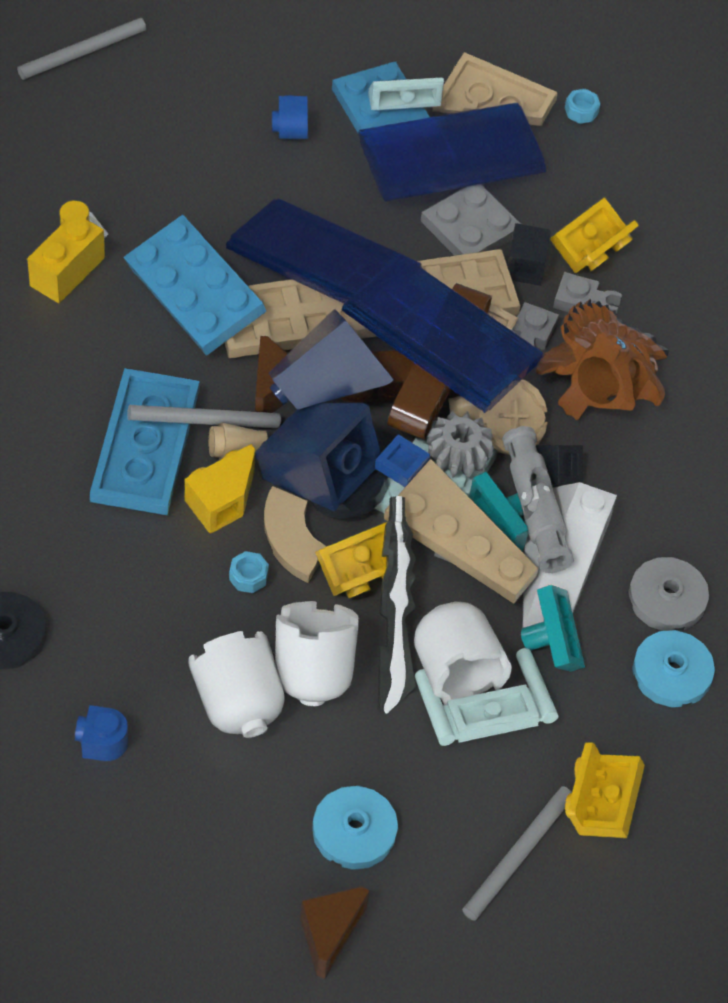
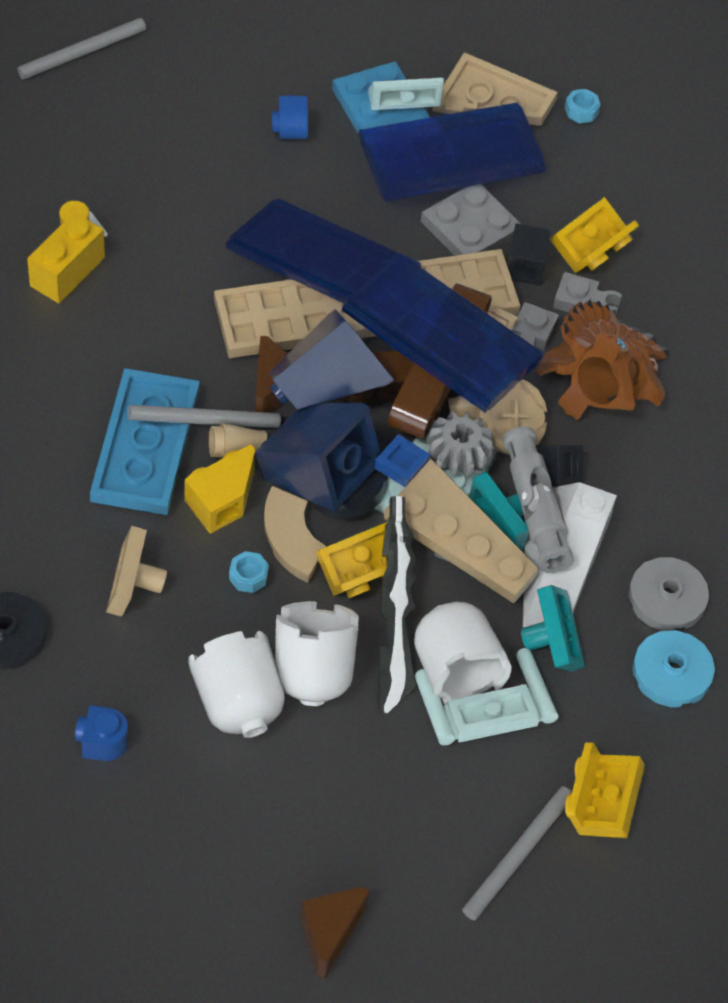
(133, 573): none -> tan tile
(195, 284): dark azure plate -> none
(355, 846): medium azure plate -> none

